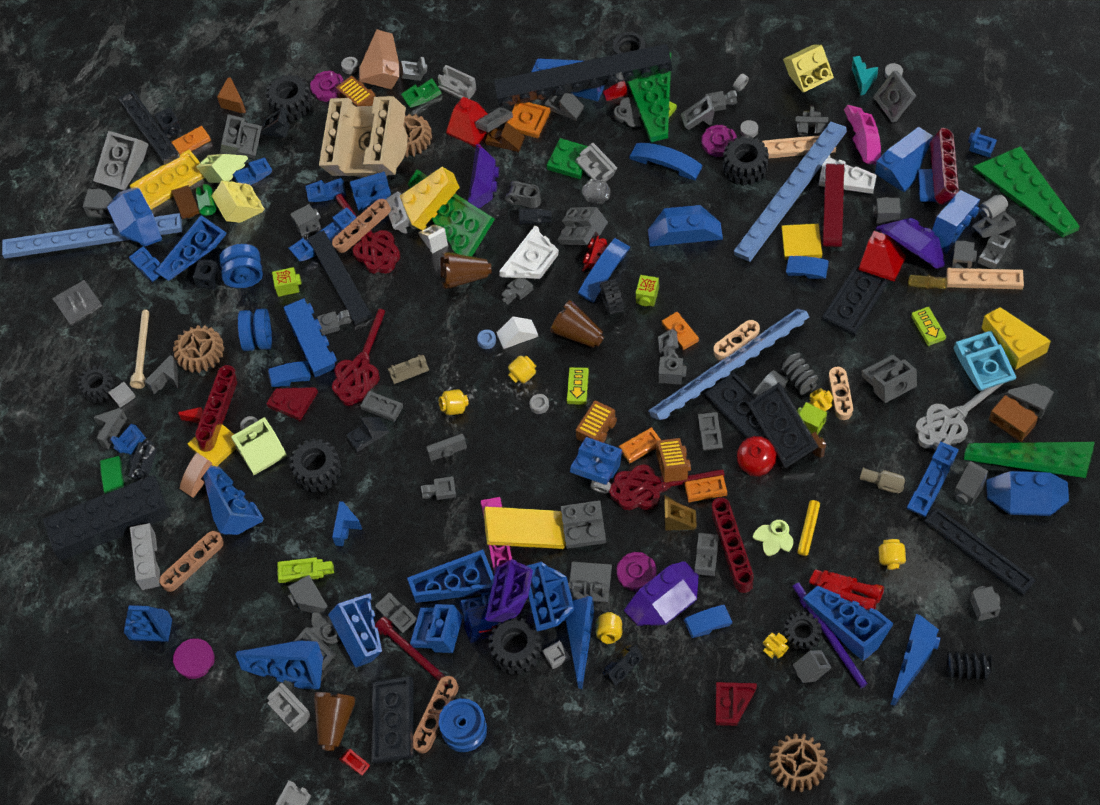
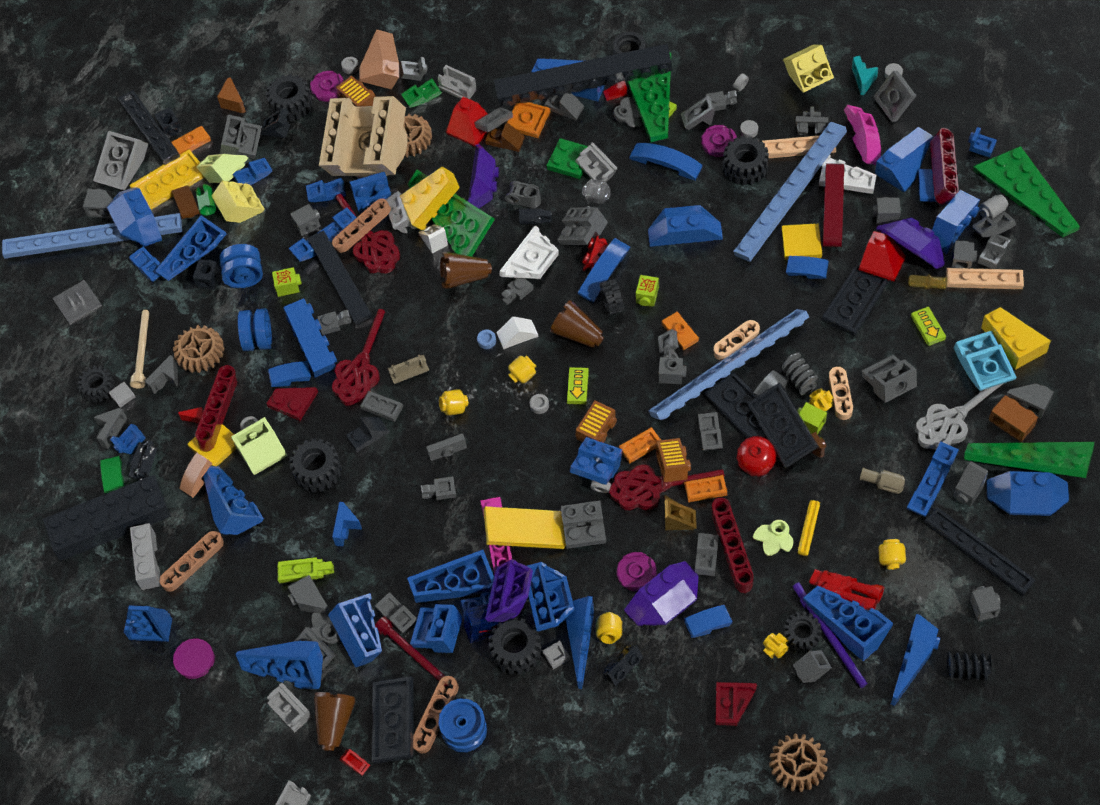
(590, 580): dark grey hinge -> none

